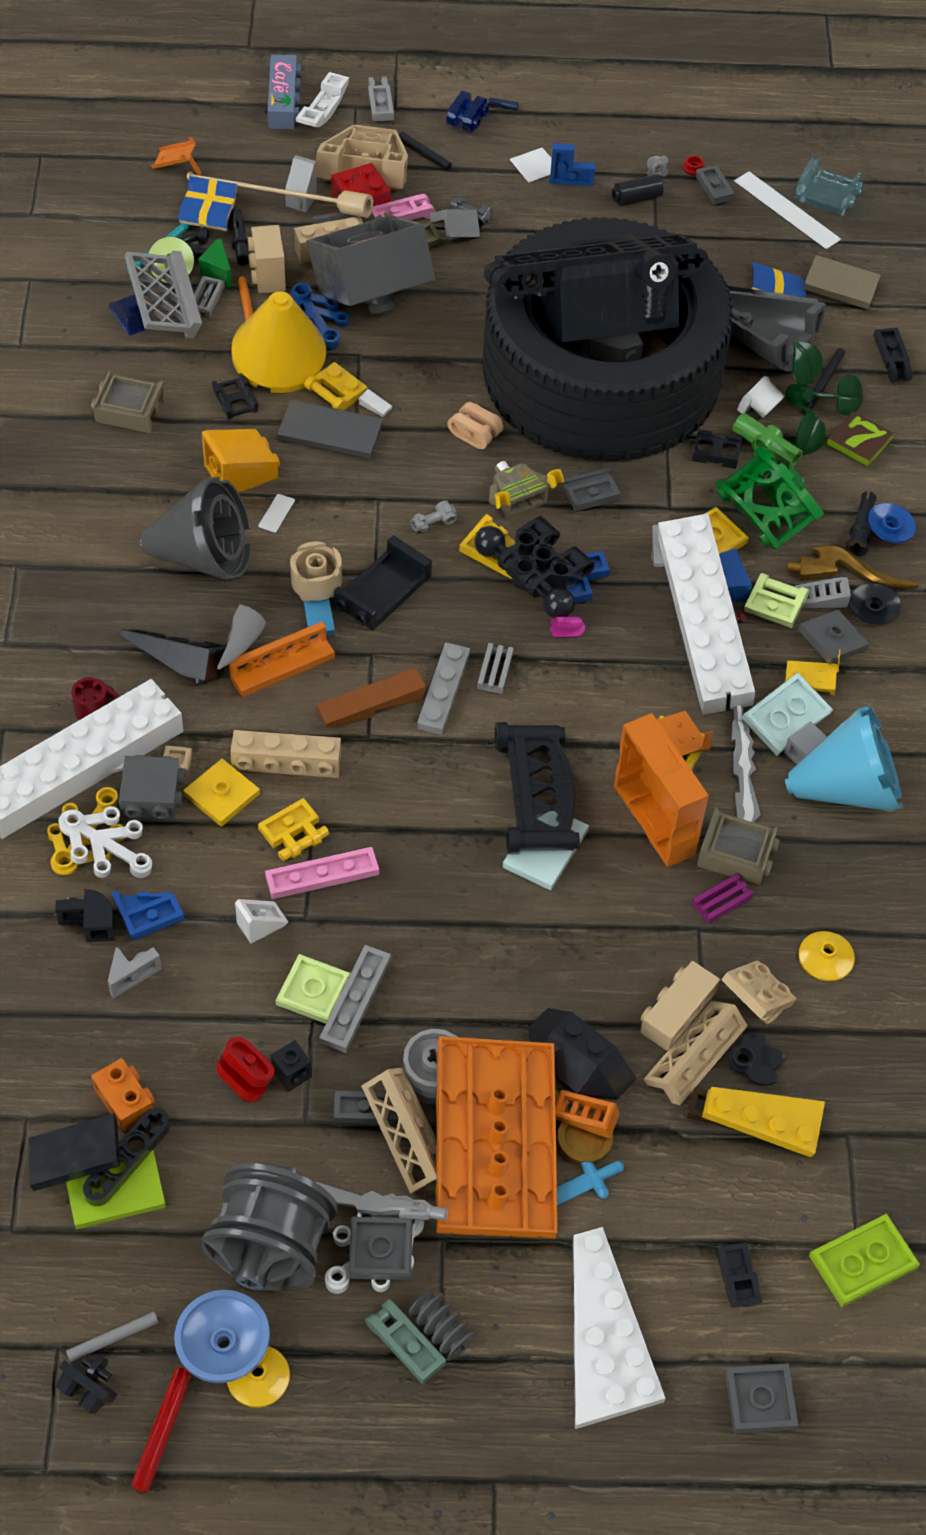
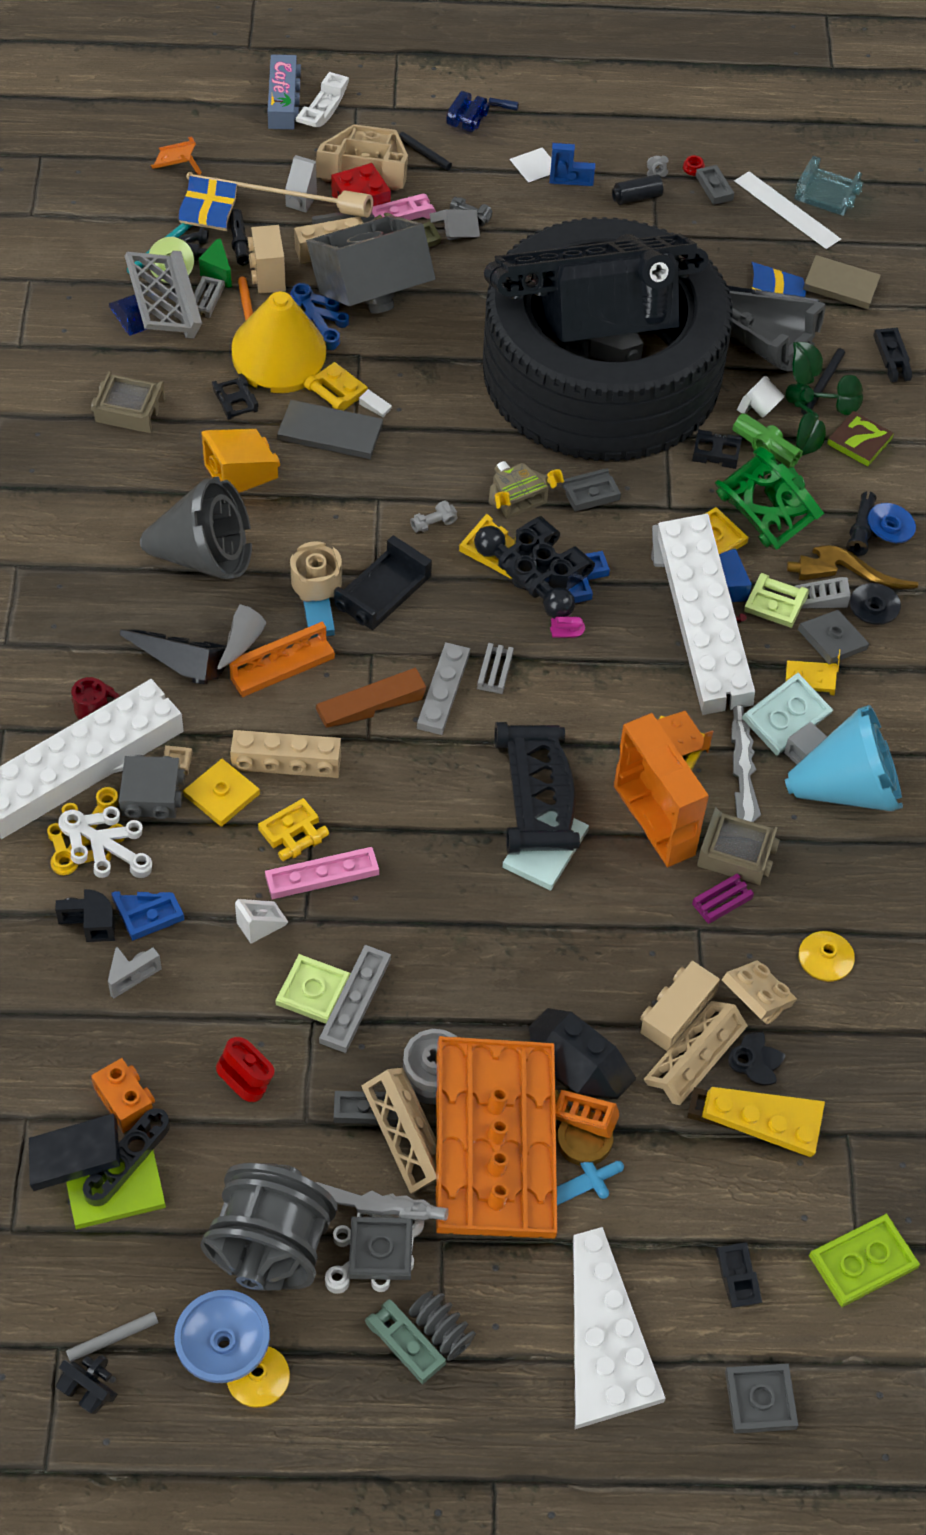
(161, 1430): red axle -> none
(276, 513): white sticker -> none
(291, 1066): black brick -> none
(380, 100): light grey hinge -> none
(475, 425): light nougat brick -> none

